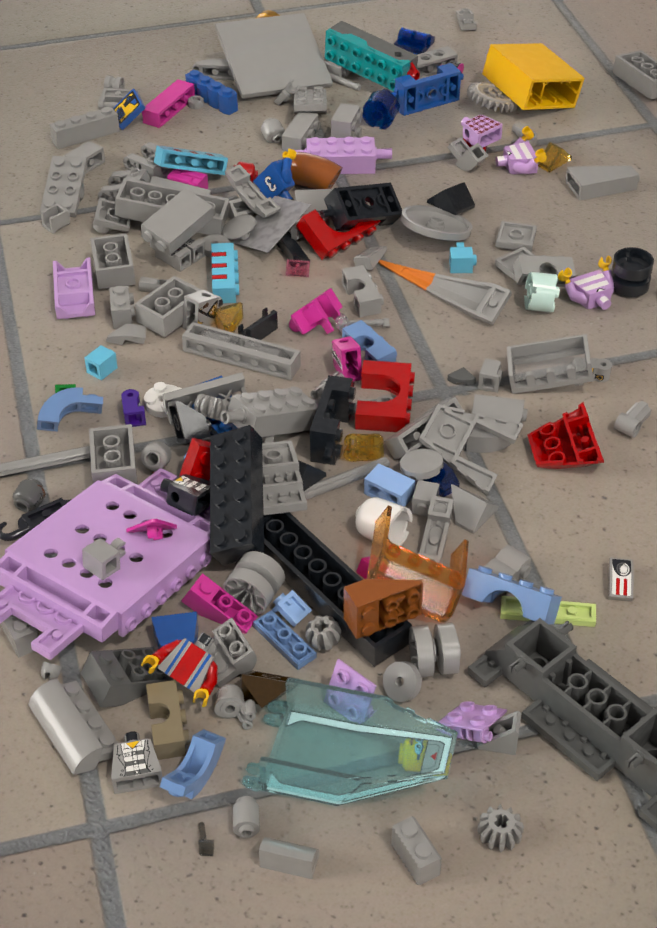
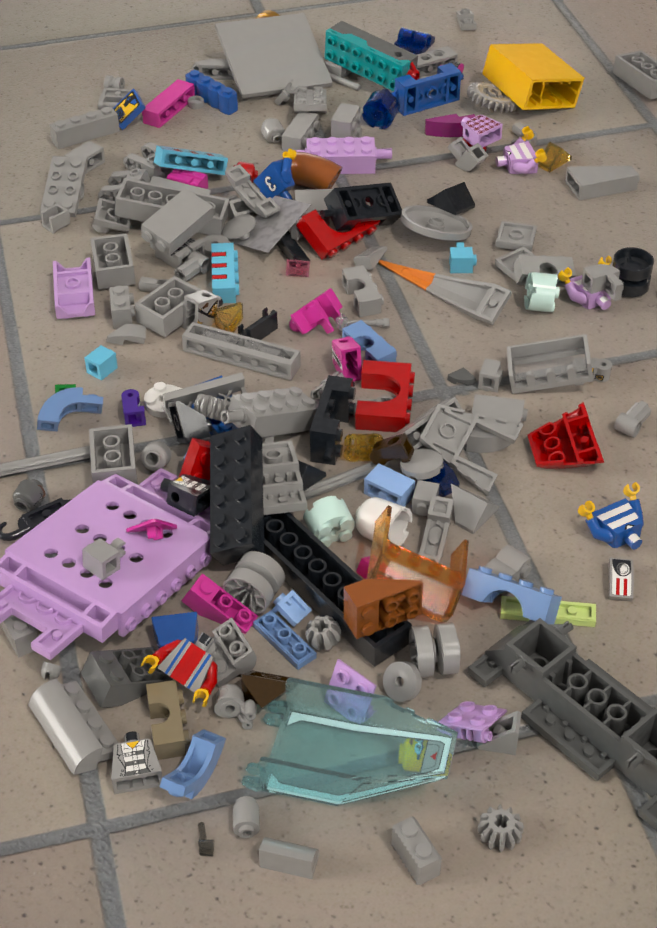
(195, 263): none -> light grey piece
(330, 520): none -> light aqua brick
(391, 449): none -> dark brown leg
(445, 126): none -> magenta slope
(603, 277): none -> light grey brick
(617, 522): none -> blue torso

